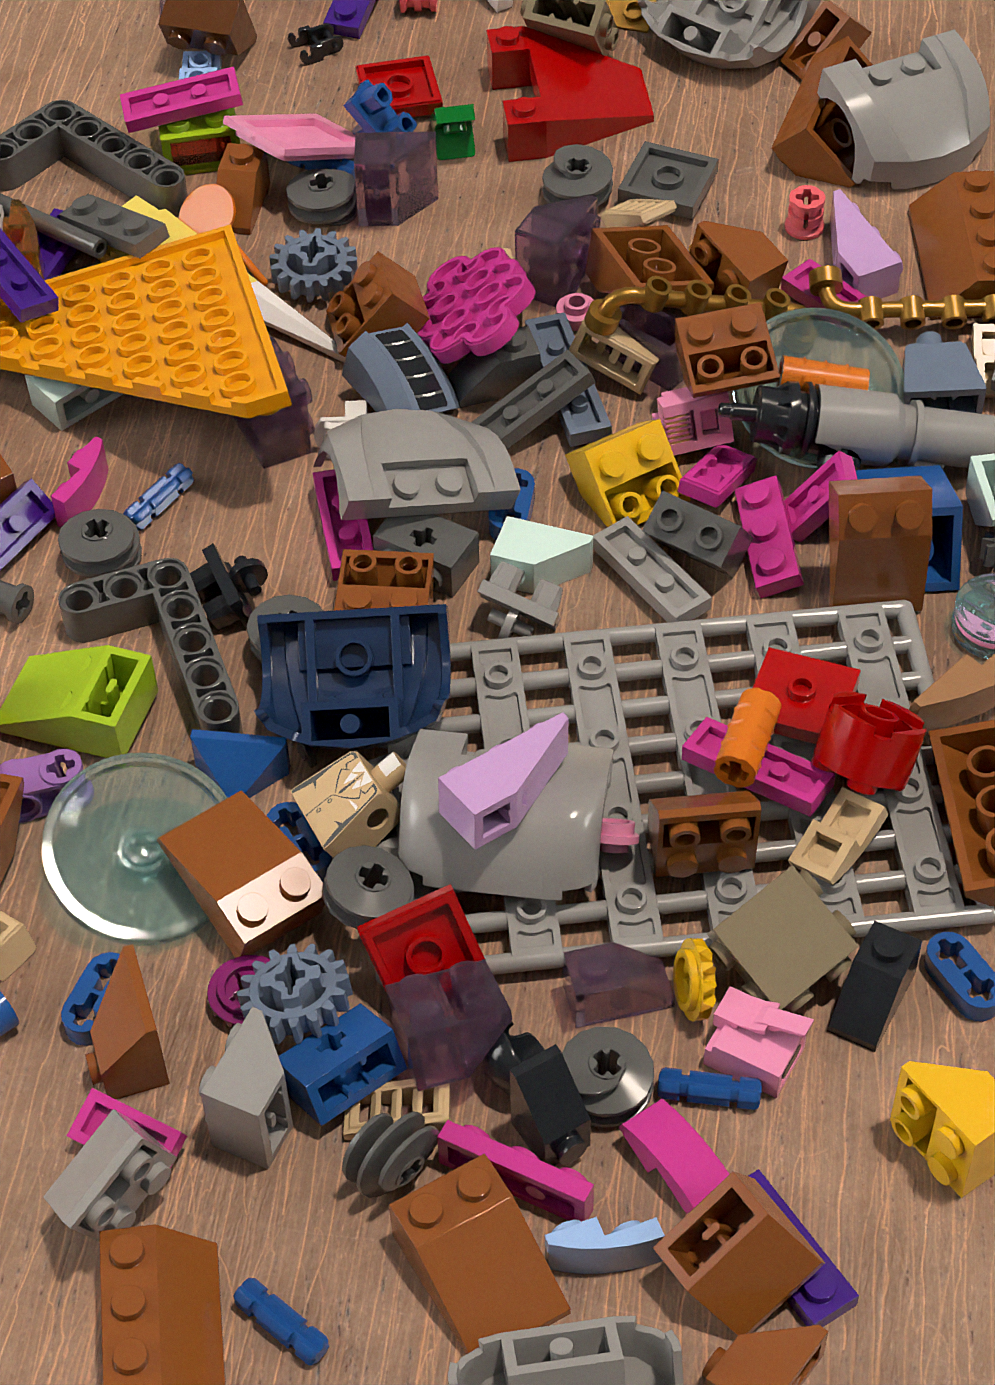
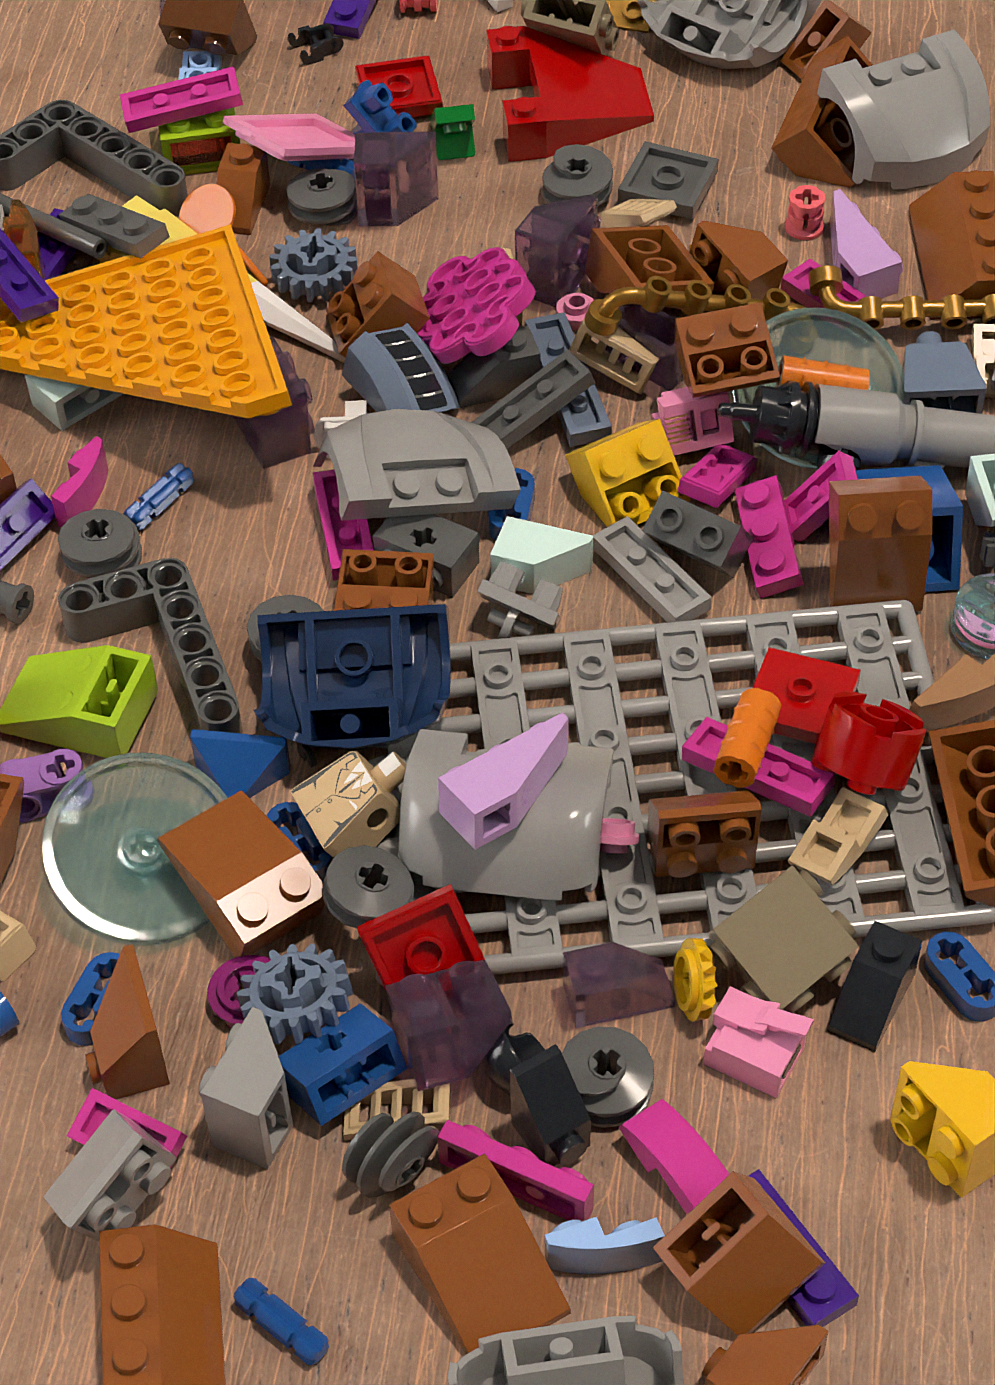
(234, 582): black hips -> none
(709, 1088): blue axle -> none

